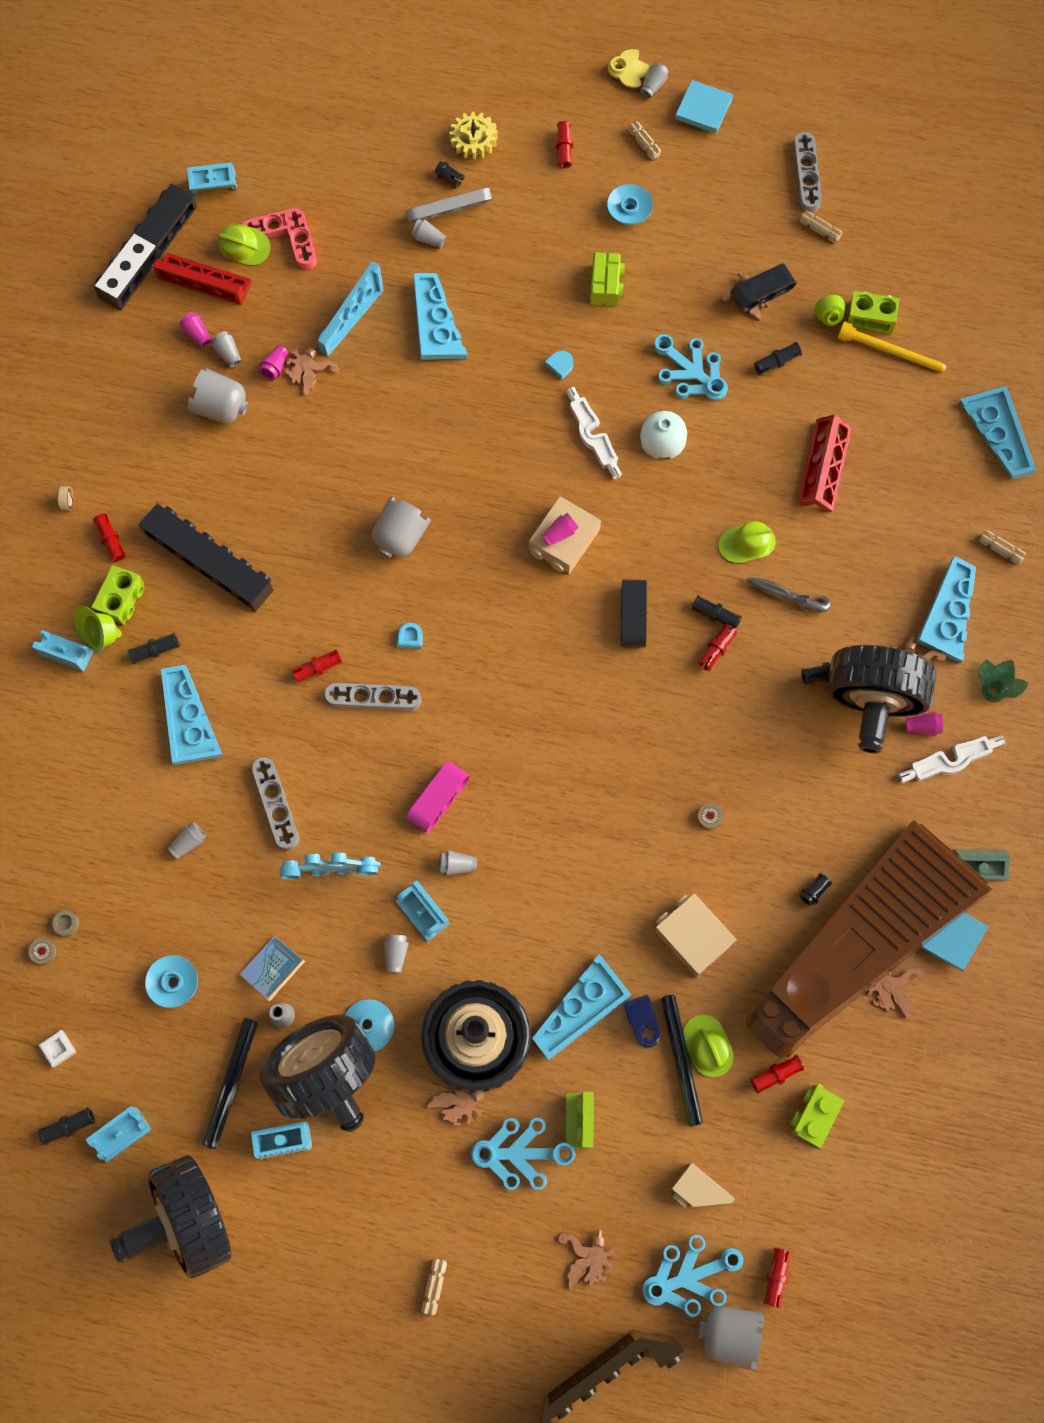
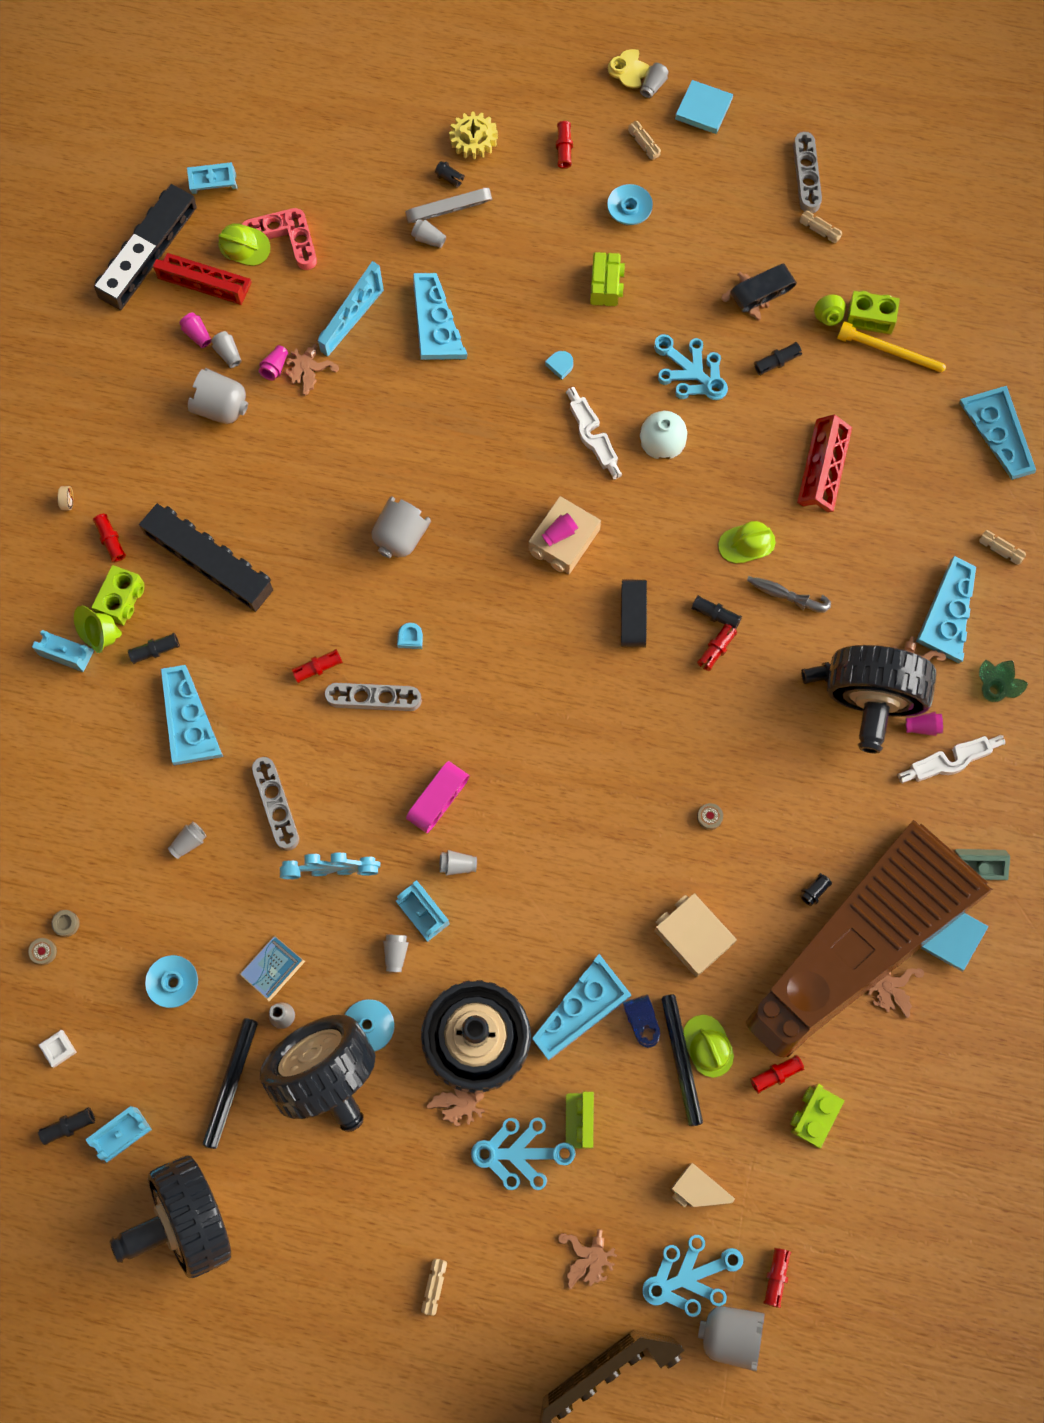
(281, 1140): medium azure brick -> none

